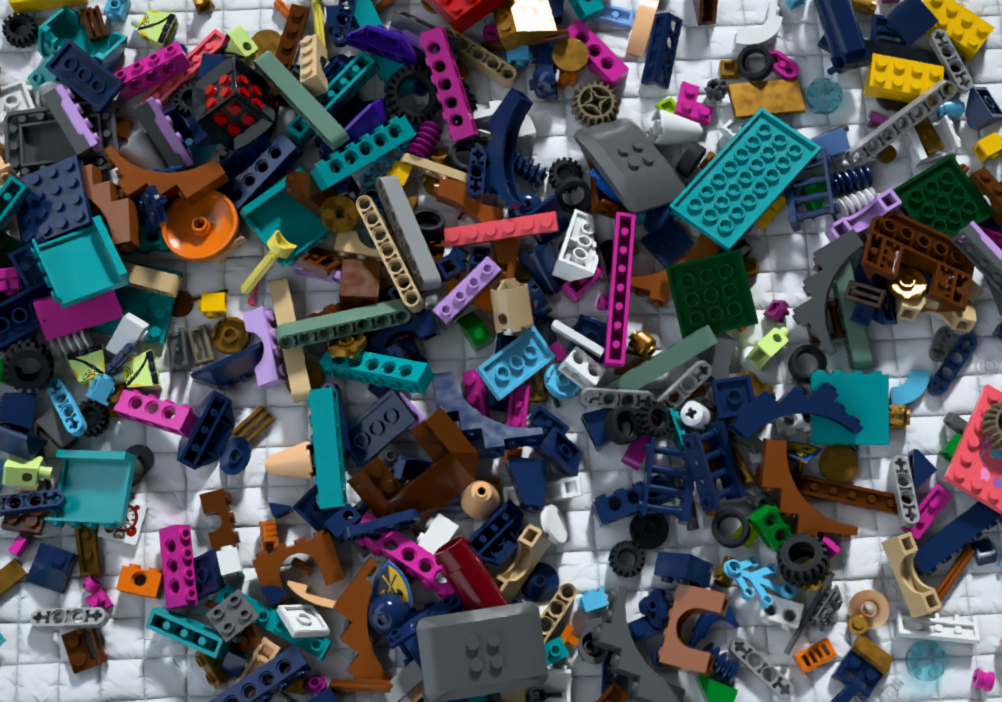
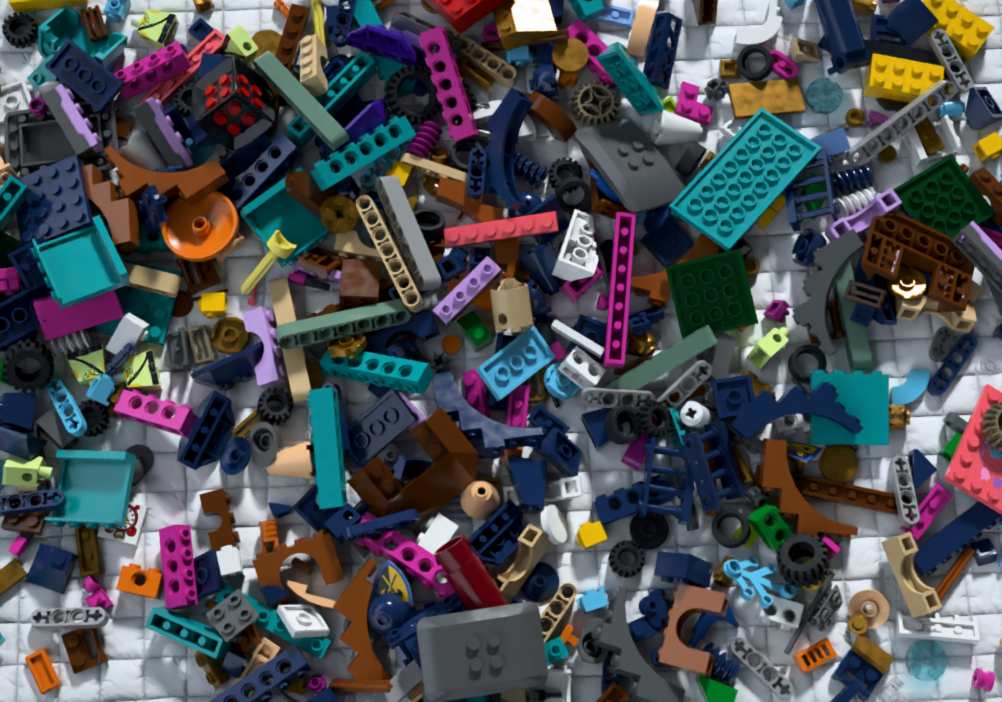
(34, 103): none -> magenta plate
(43, 671): none -> orange tile
(200, 30): none -> dark blue plate
(206, 274): none -> reddish brown plate
(263, 443): none -> dark grey piece
(274, 395): none -> black tyre
(301, 279): none -> piece
(436, 359): none -> dark grey gear
(451, 344): none -> orange tile
(476, 74): none -> pearl gold tile
(551, 116): none -> reddish brown arch
(590, 535): none -> yellow brick
(630, 79): none -> teal slope
(641, 321): none -> dark blue plate
(803, 50): none -> tan slope
(806, 245): none -> dark blue cylinder
(854, 117): none -> pearl gold tile

